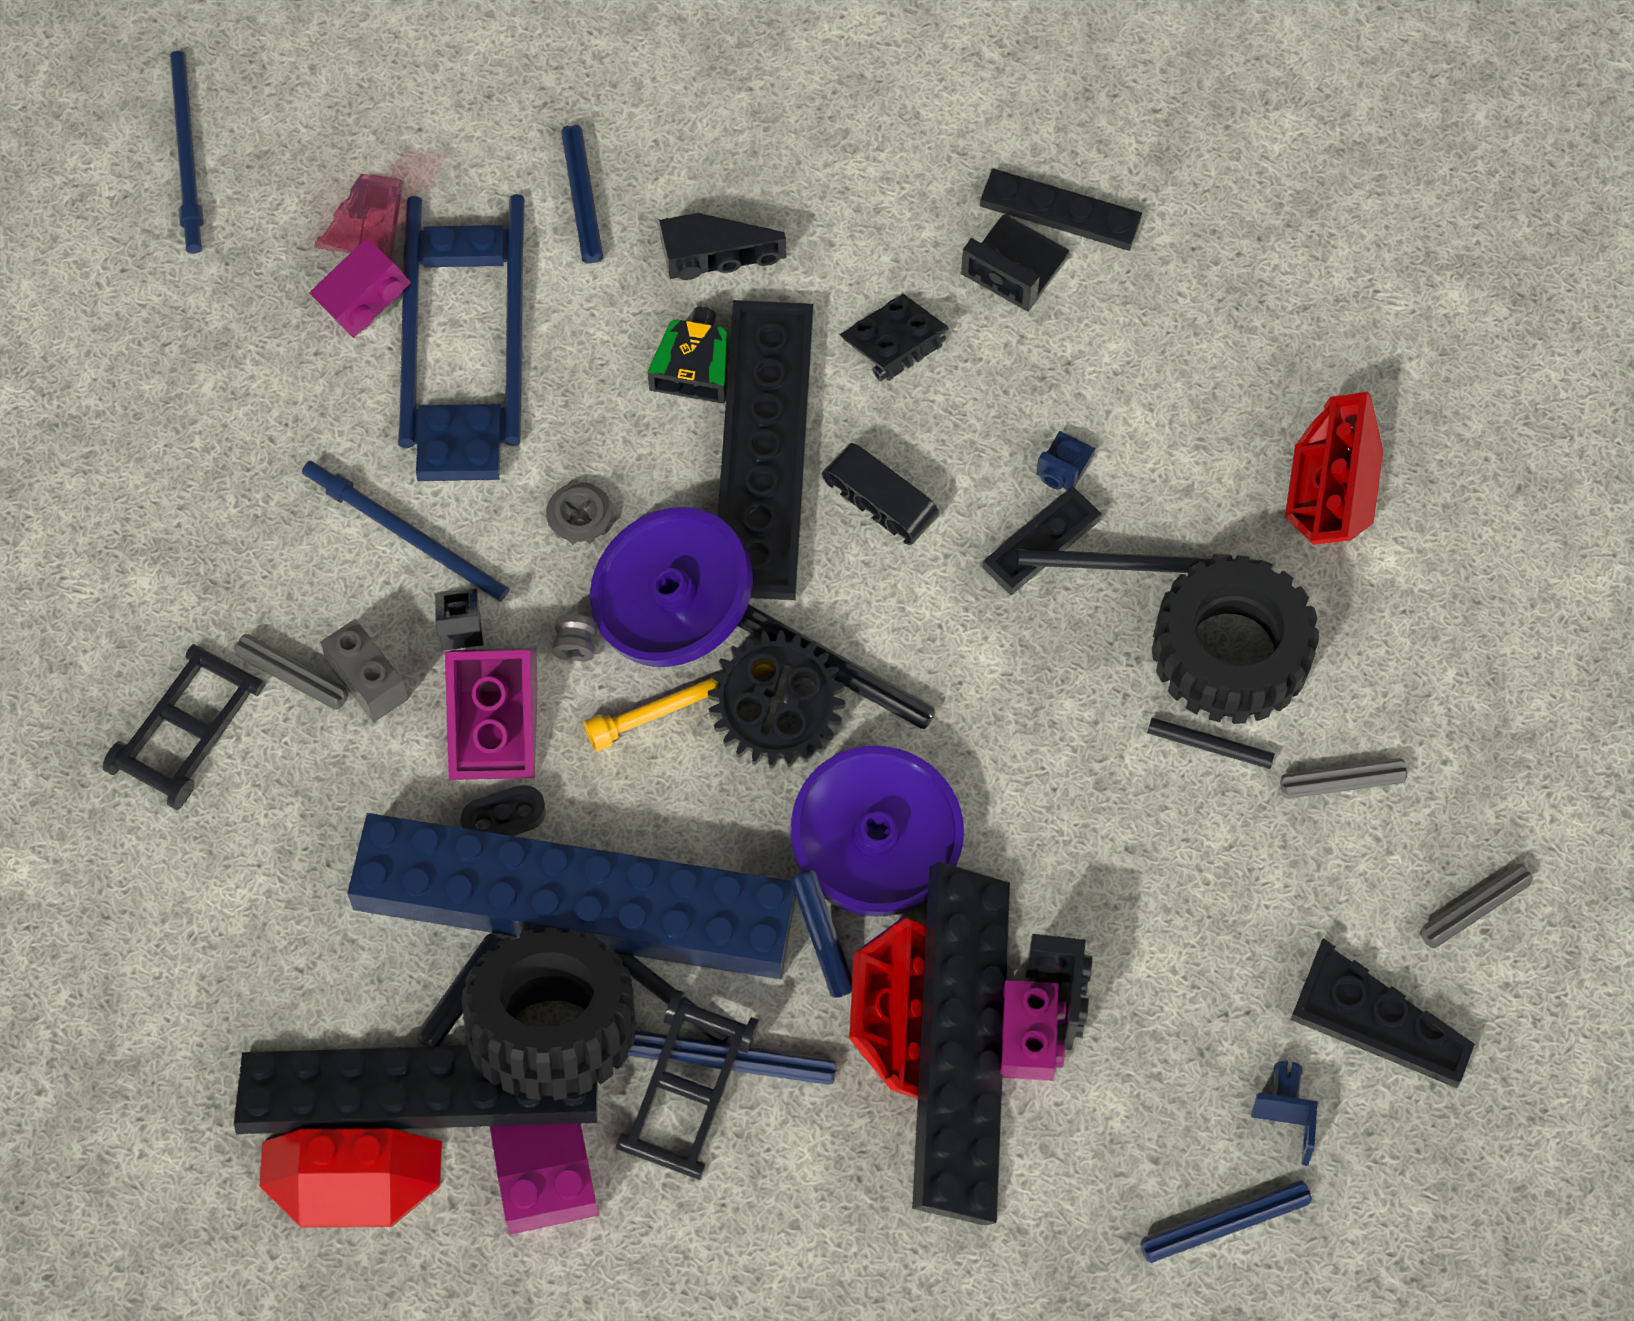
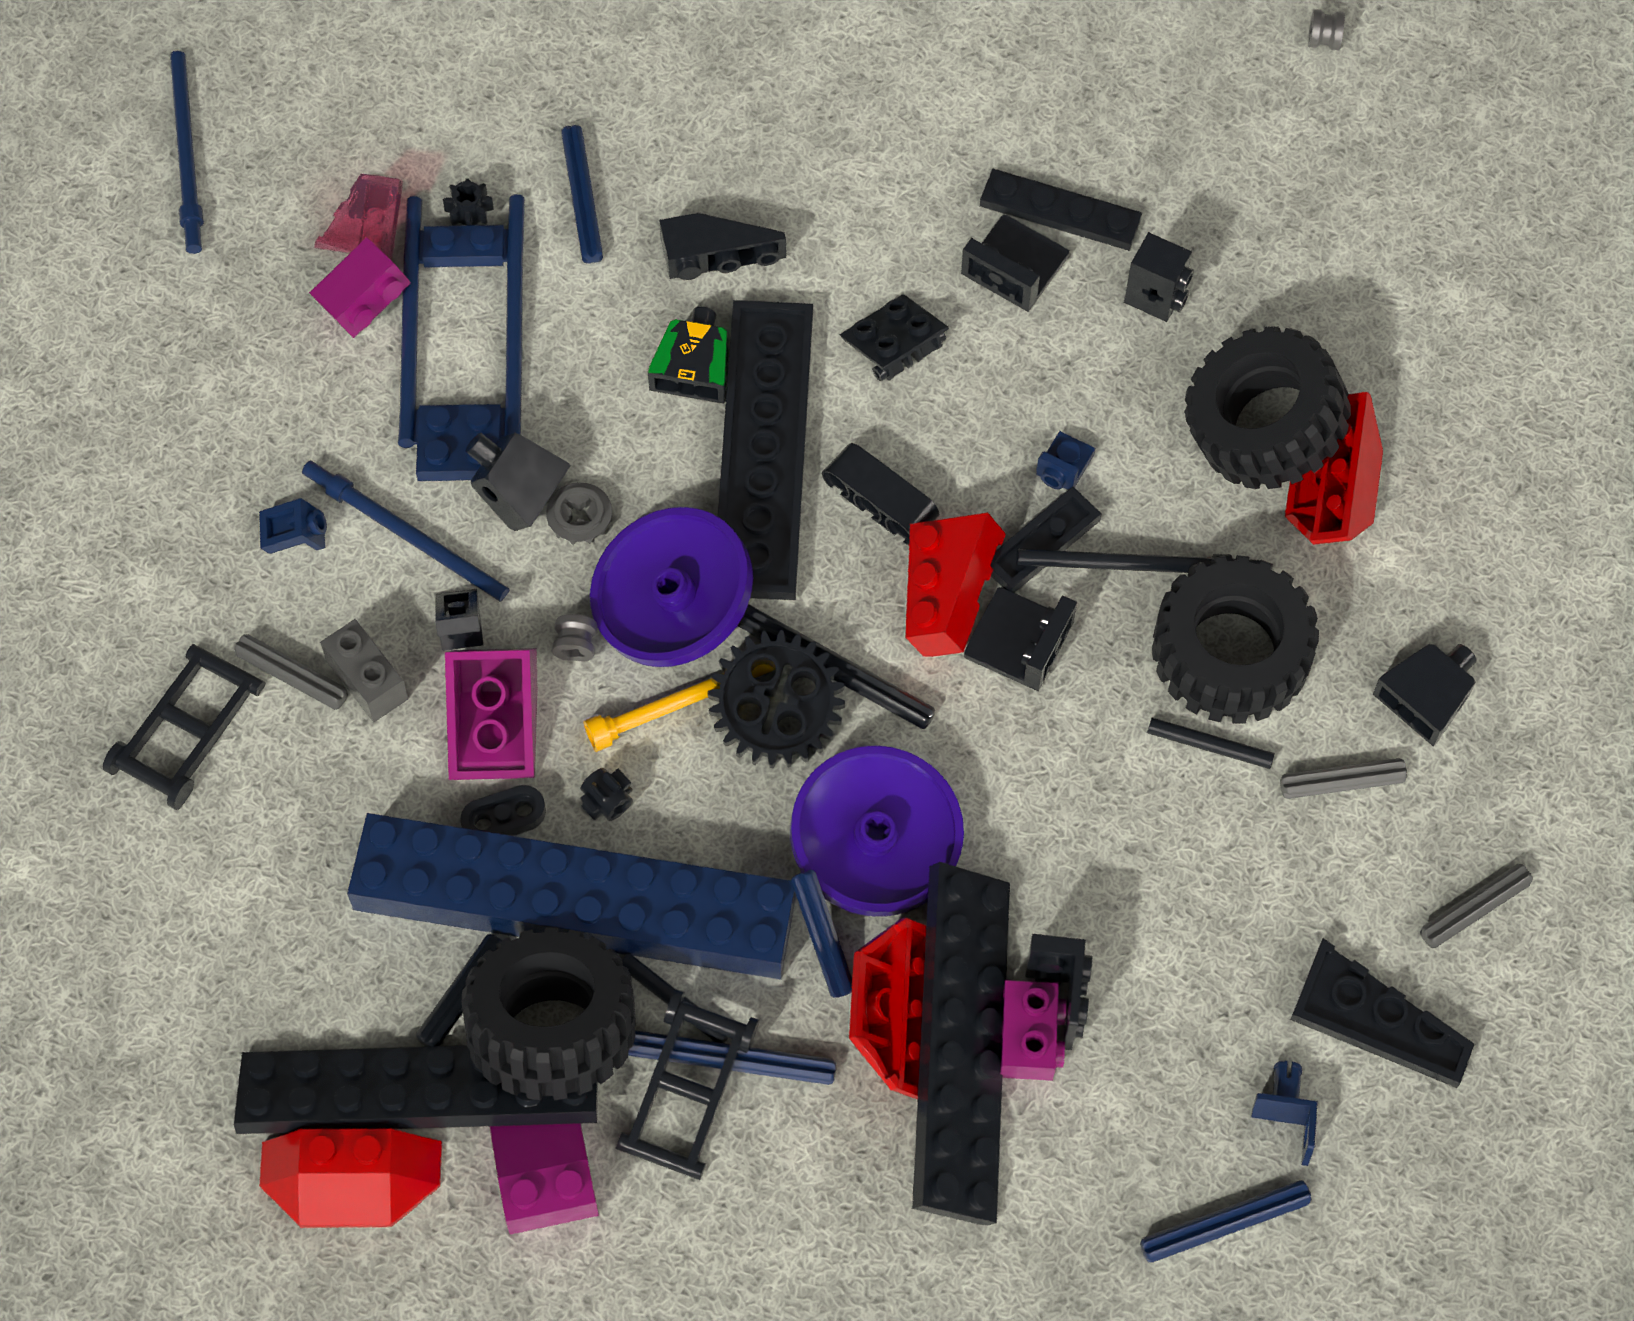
(292, 525): none -> dark blue bracket
(468, 203): none -> black gear
(515, 477): none -> black torso
(606, 794): none -> black gear
(946, 578): none -> red wedge
(1020, 637): none -> black bracket
(1159, 277): none -> black brick
(1247, 369): none -> black tyre
(1326, 29): none -> flat silver wheel
(1428, 689): none -> black torso

